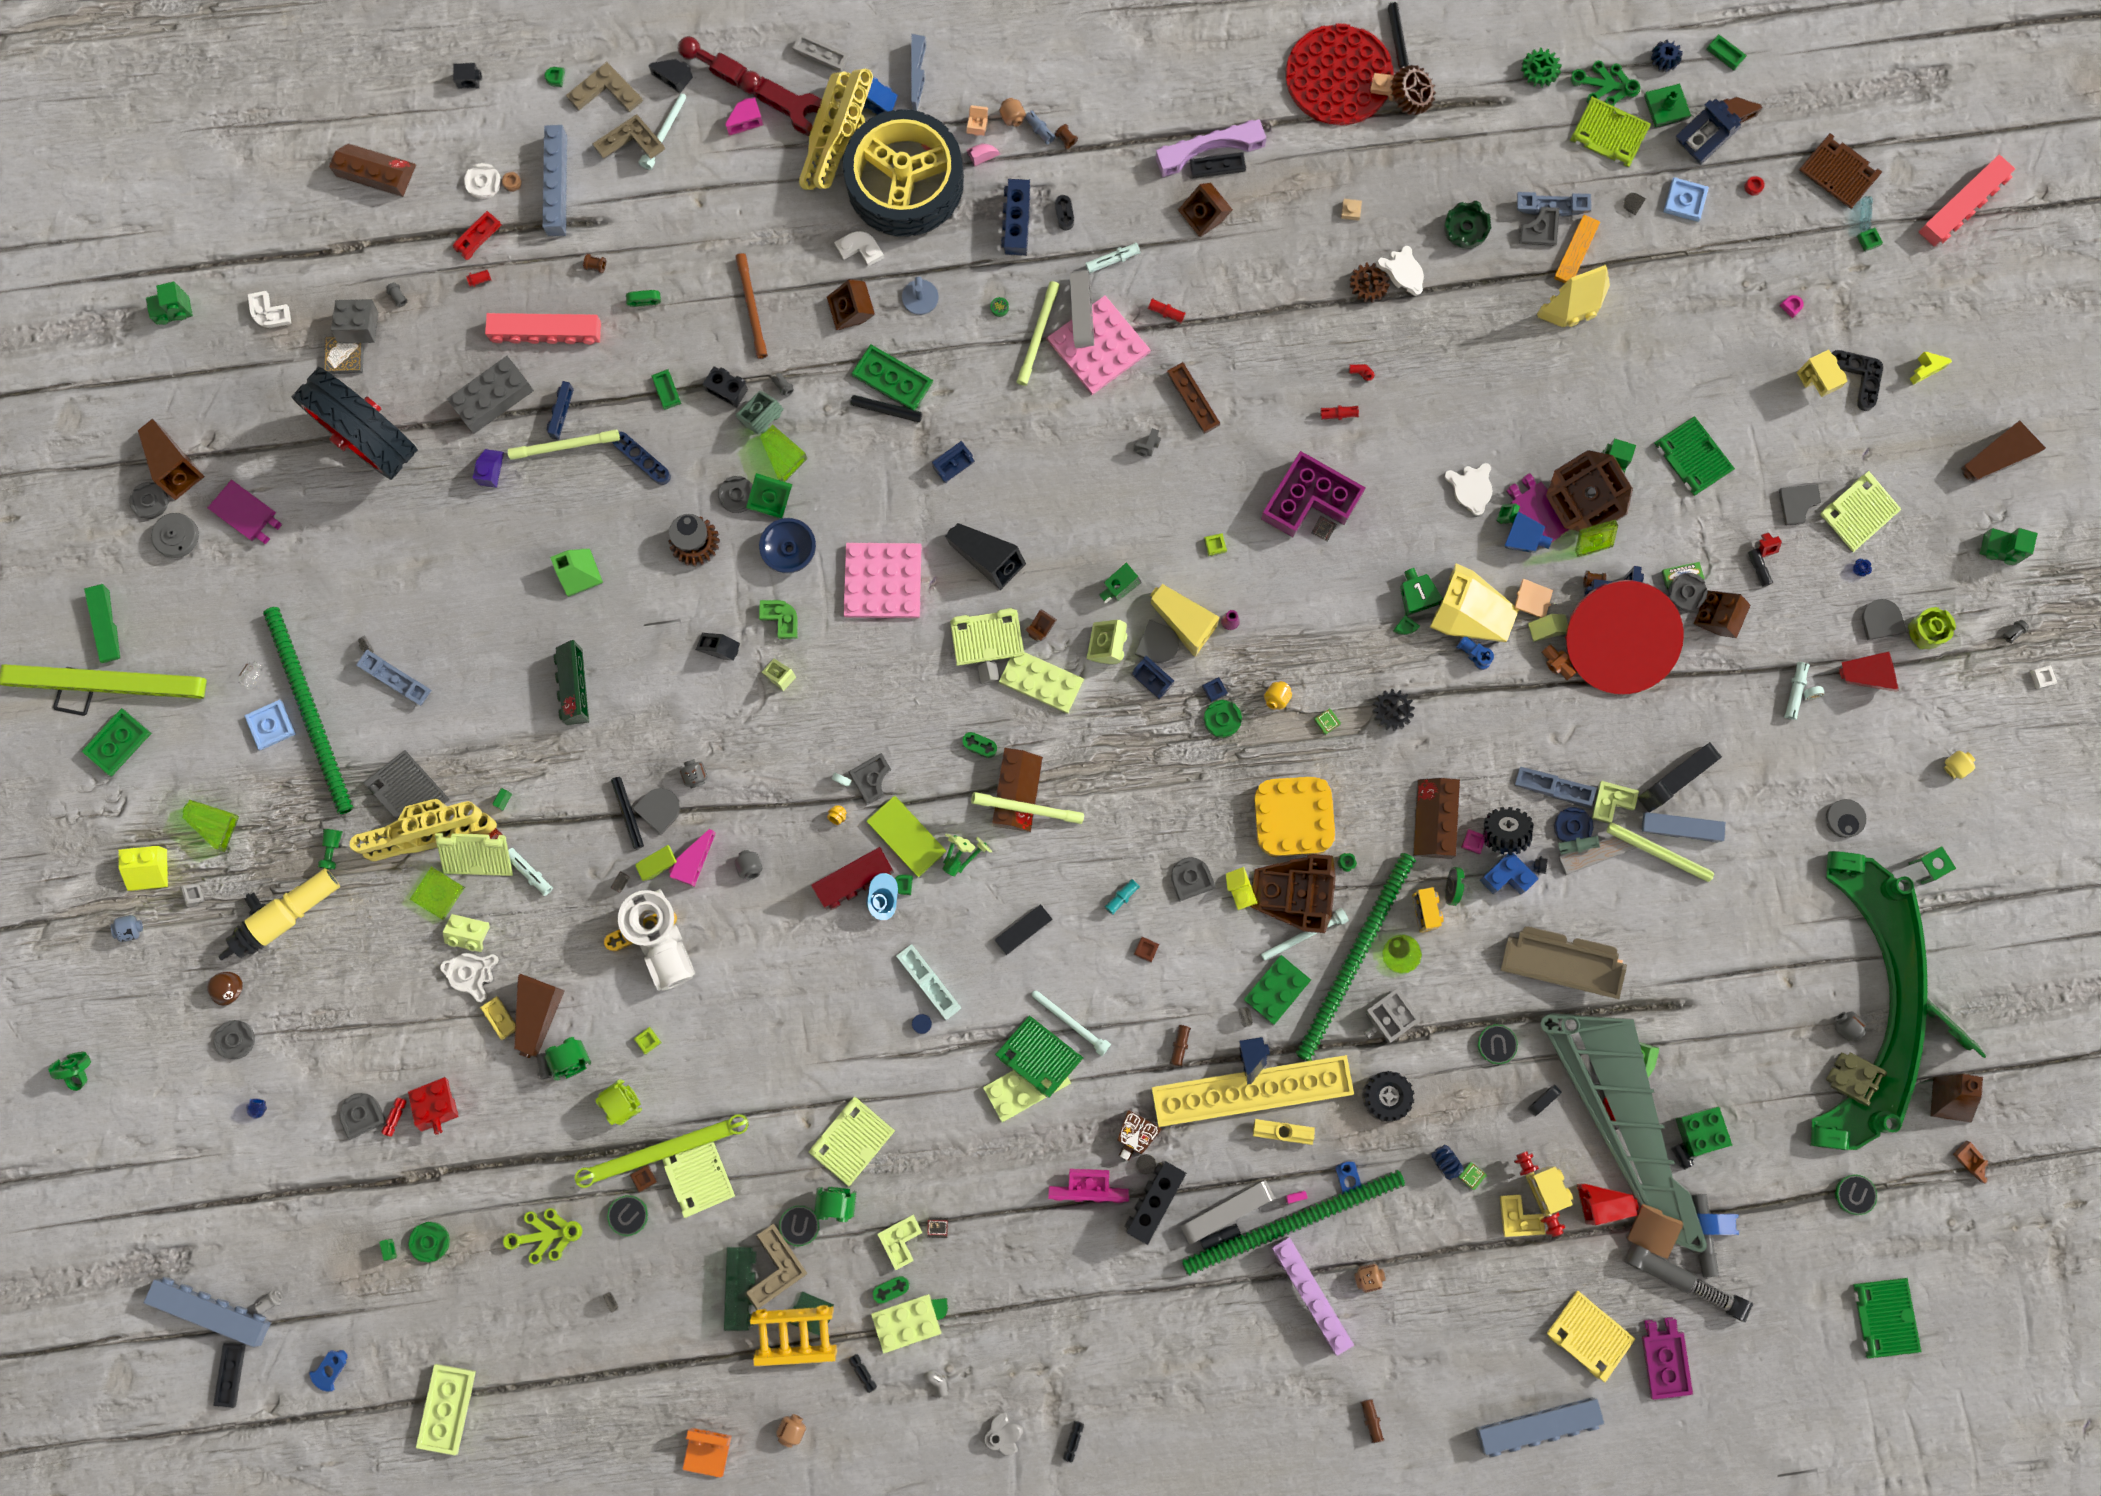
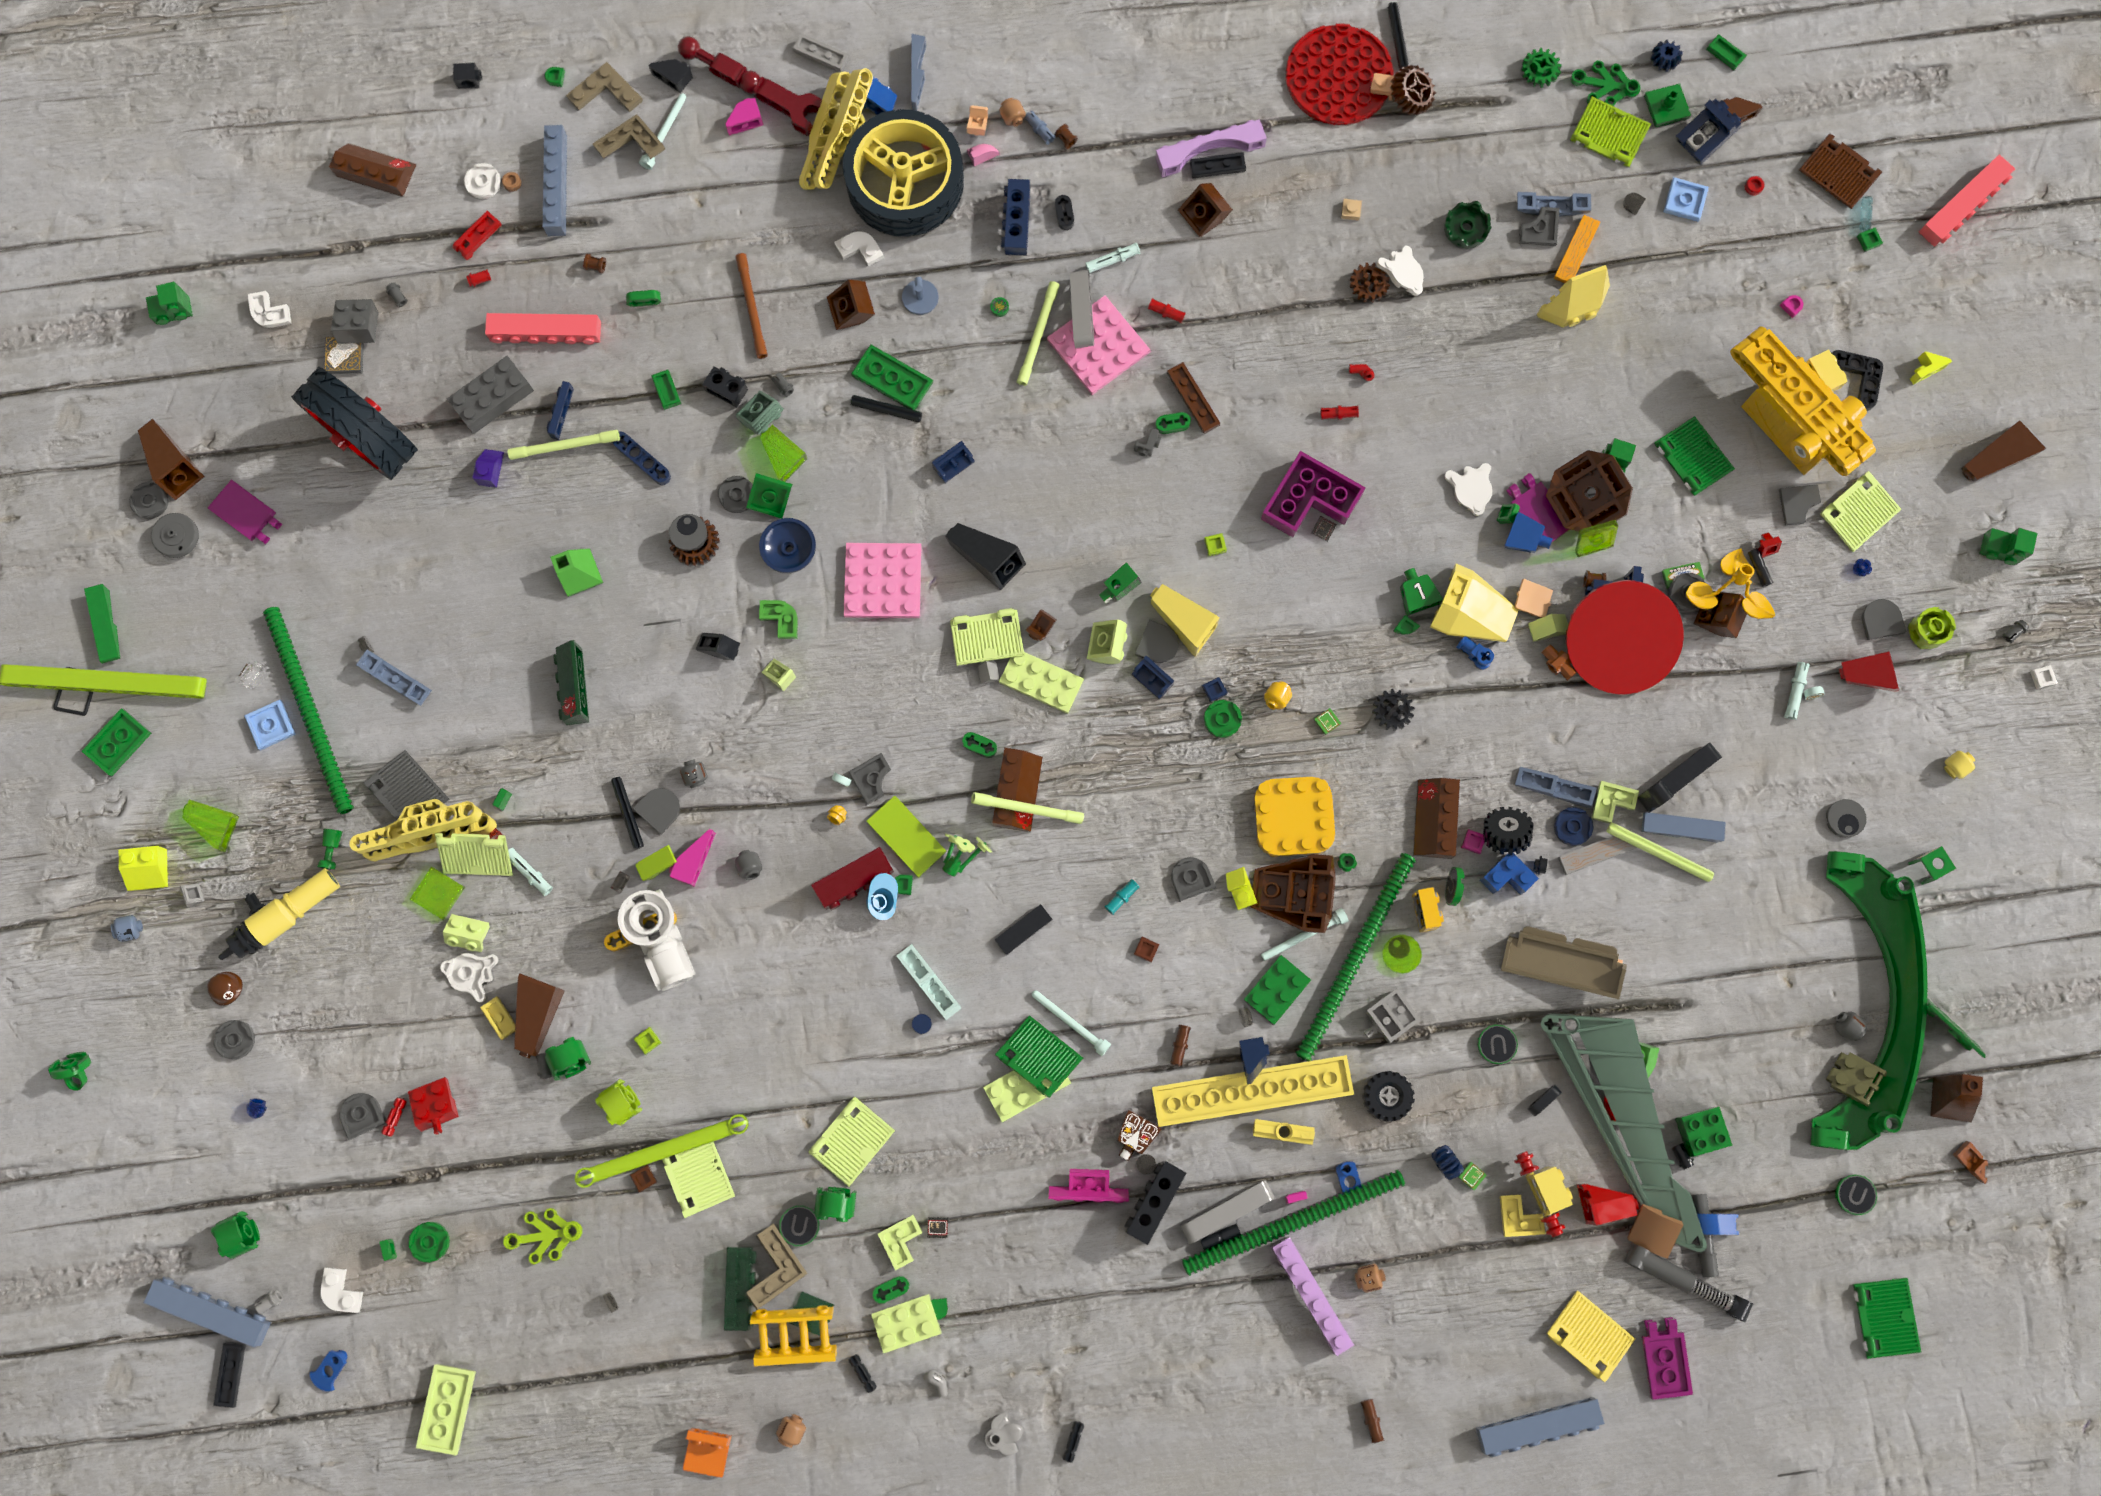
(236, 1235): none -> green brick
(334, 1294): none -> white plate
(627, 1215): black tile -> none
(1174, 427): none -> green beam
(1230, 624): magenta cone -> none
(1579, 845): sand green pin -> none
(1738, 567): none -> yellow plant
(1799, 407): none -> yellow piece

